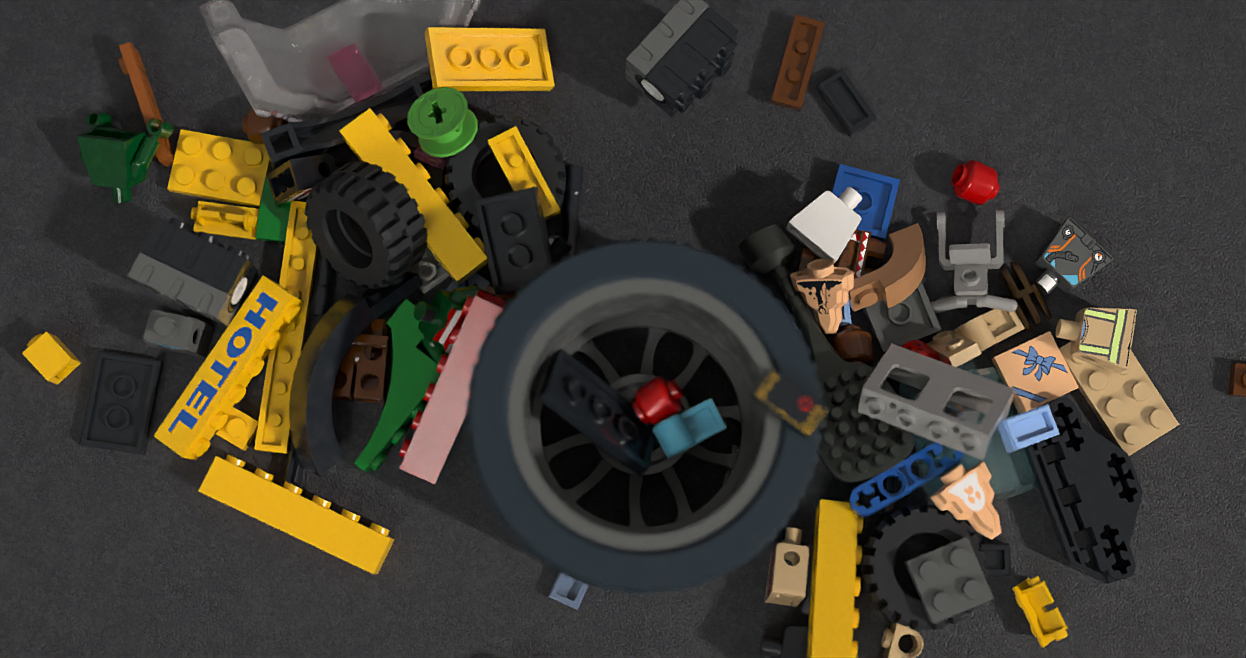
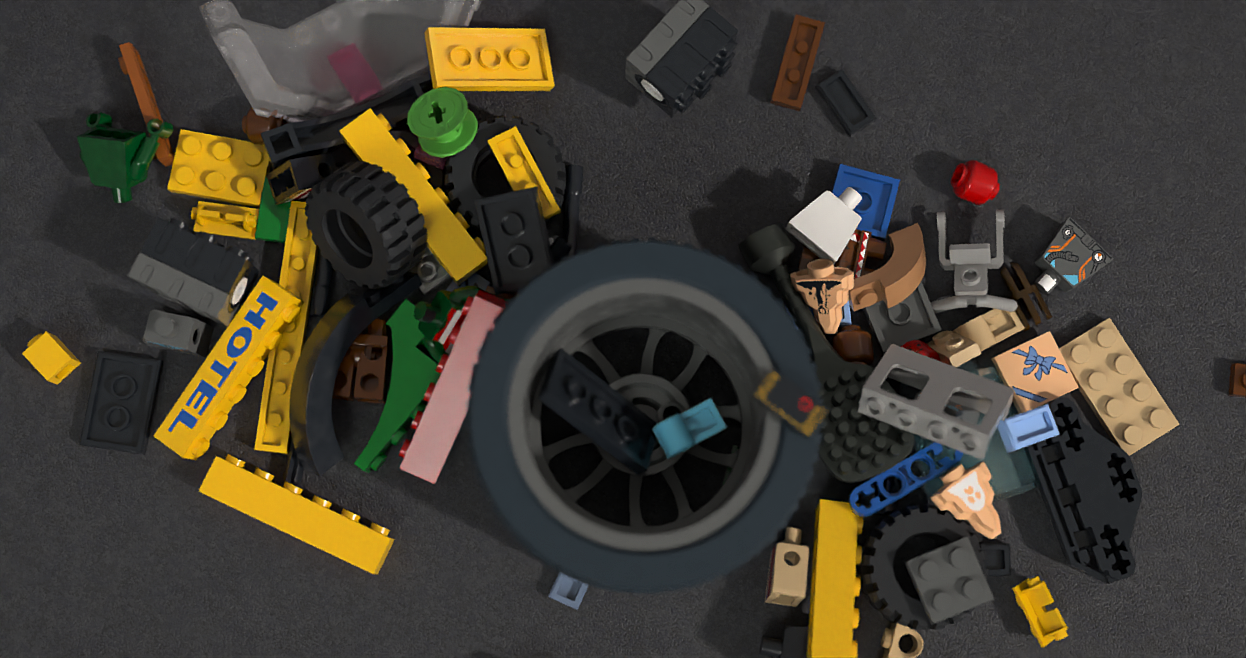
(238, 429): yellow plate -> none
(658, 400): red head -> none
(1100, 336): tan torso -> none

